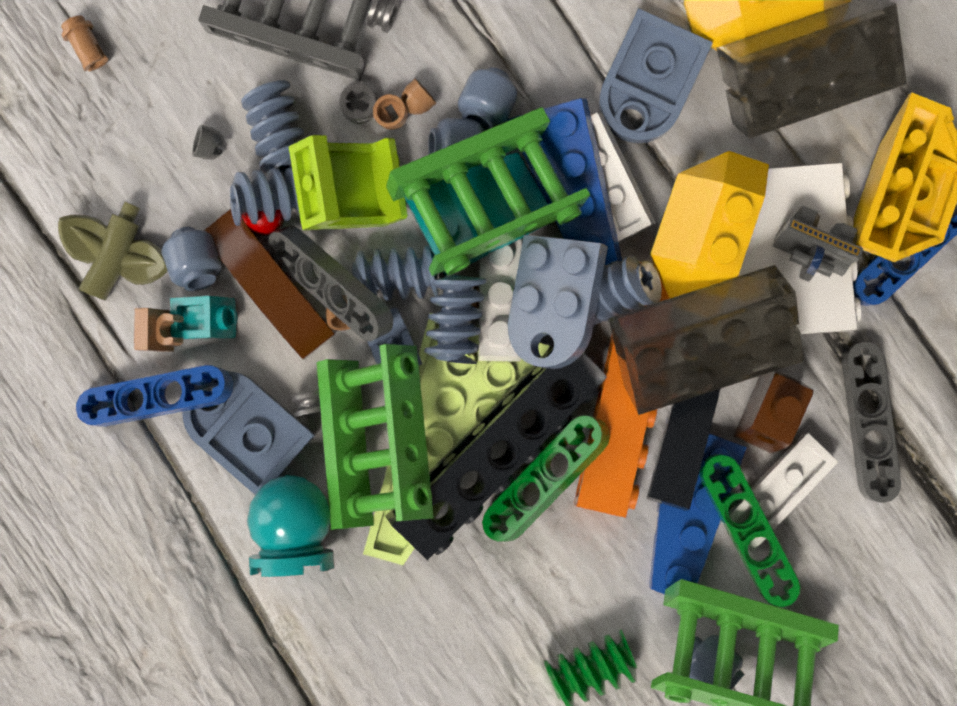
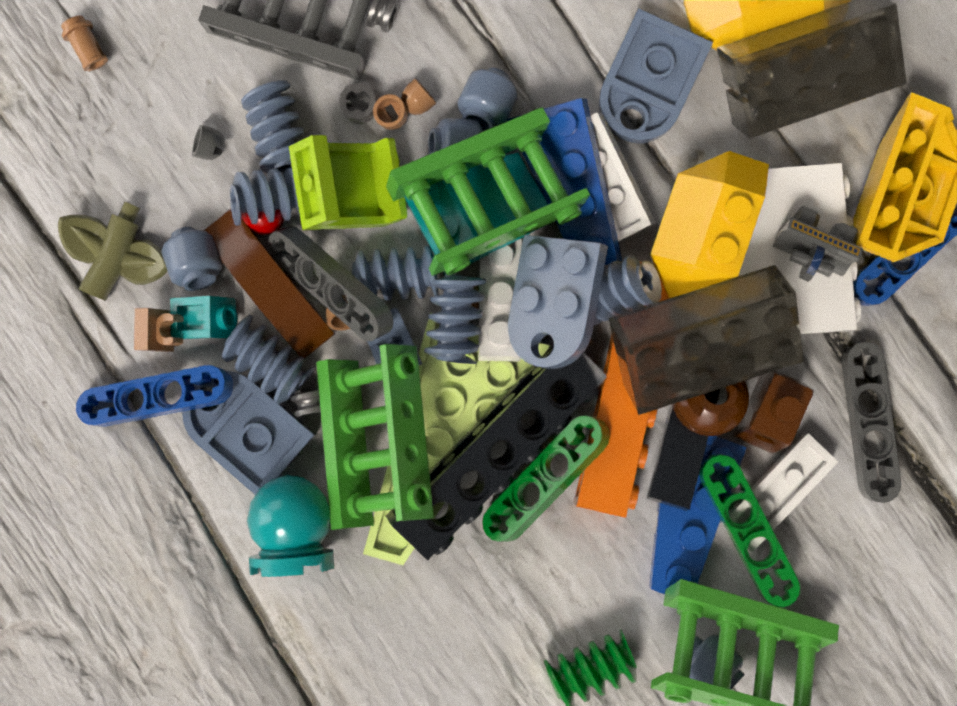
(265, 361): none -> sand blue piece
(713, 419): none -> reddish brown piece

